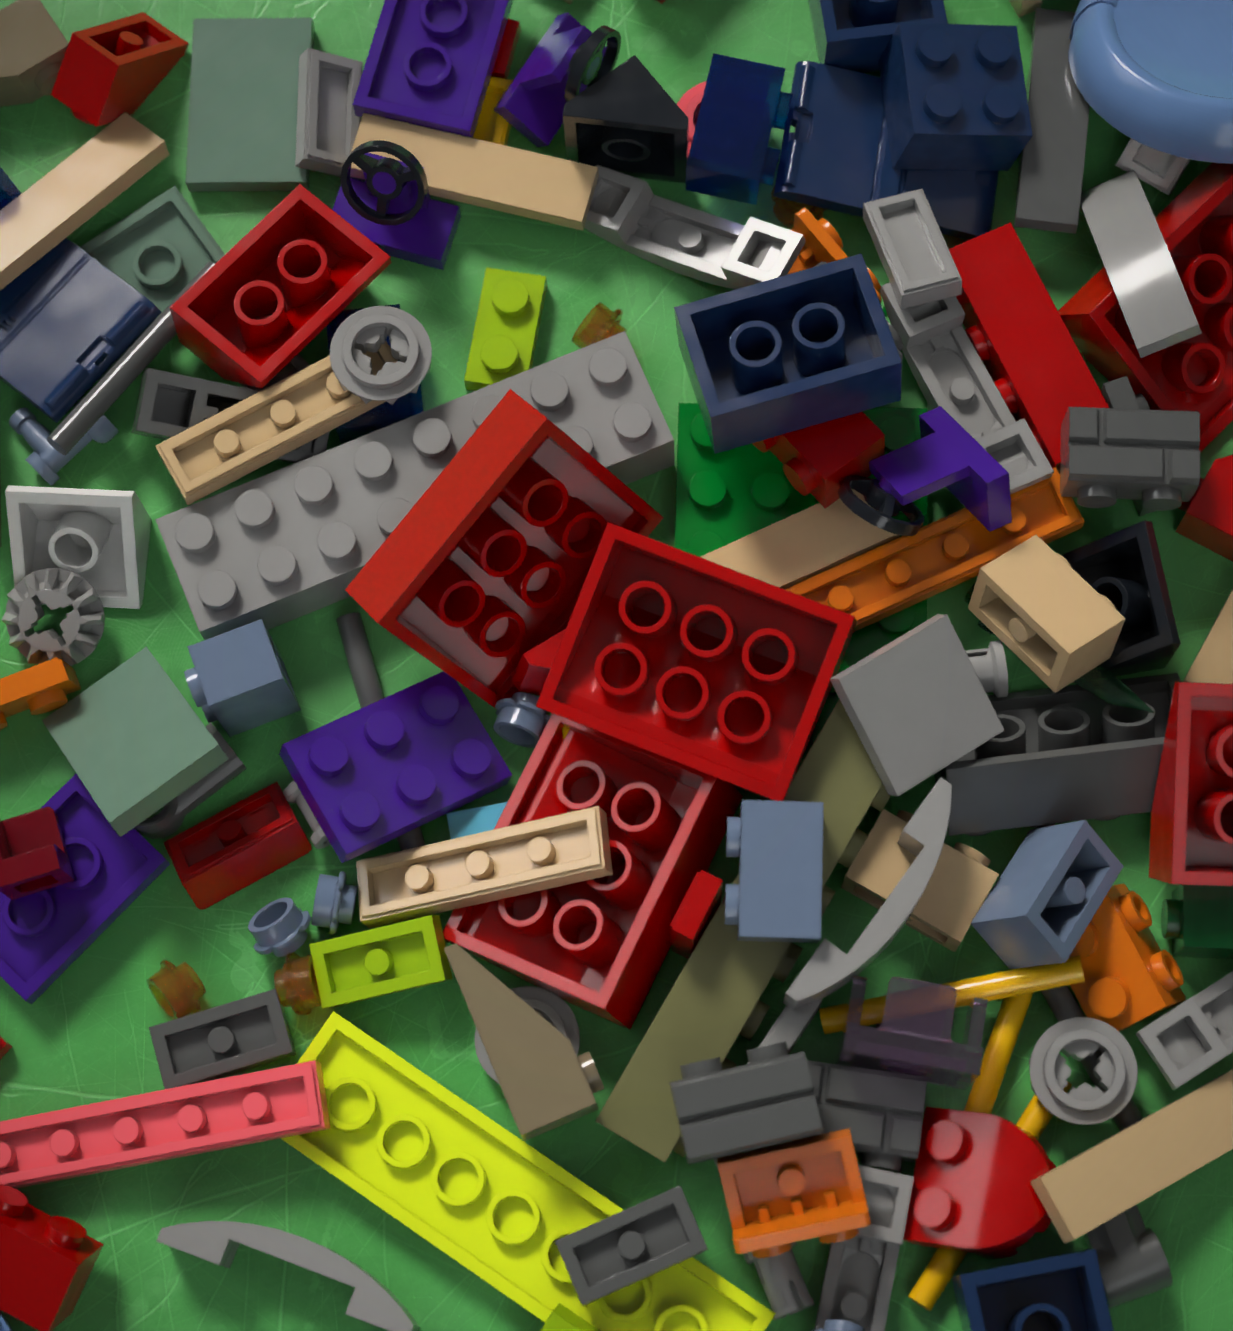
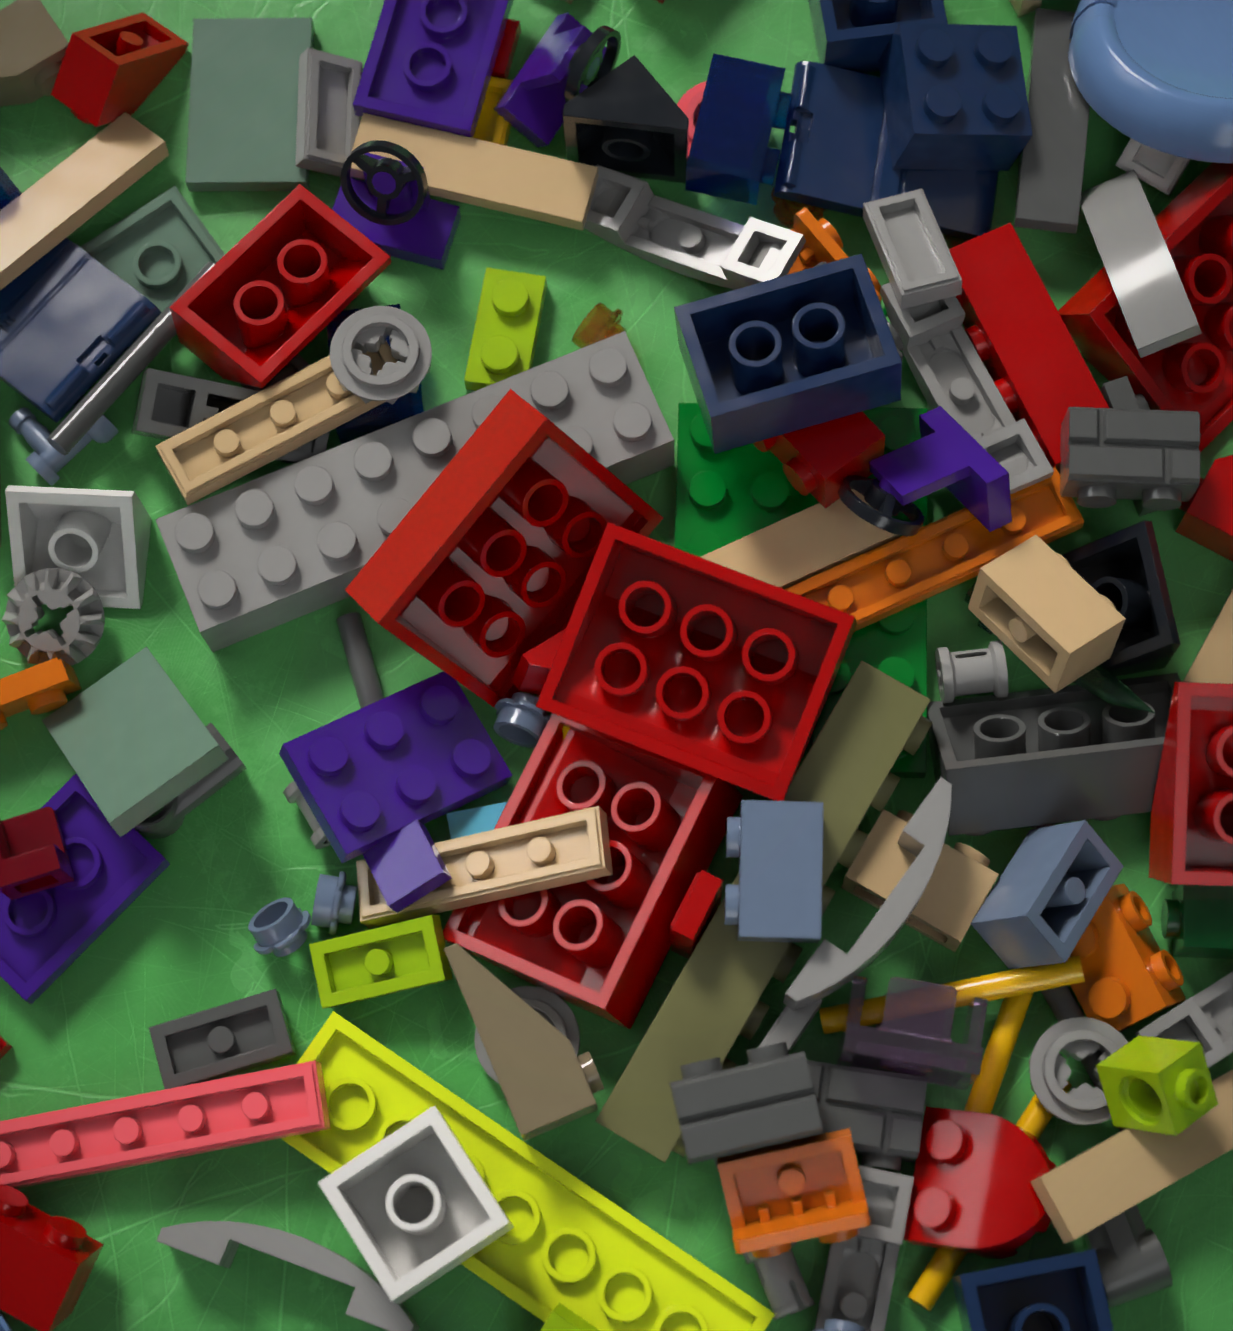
(176, 989): clear orange plate -> none
(237, 846): red slope -> none
(241, 679): sand blue brick -> none
(297, 984): clear orange plate -> none
(407, 866): none -> tile
(415, 1205): none -> white brick
(631, 1245): dark grey plate -> none
(917, 704): light grey tile -> none
(1157, 1085): none -> lime brick

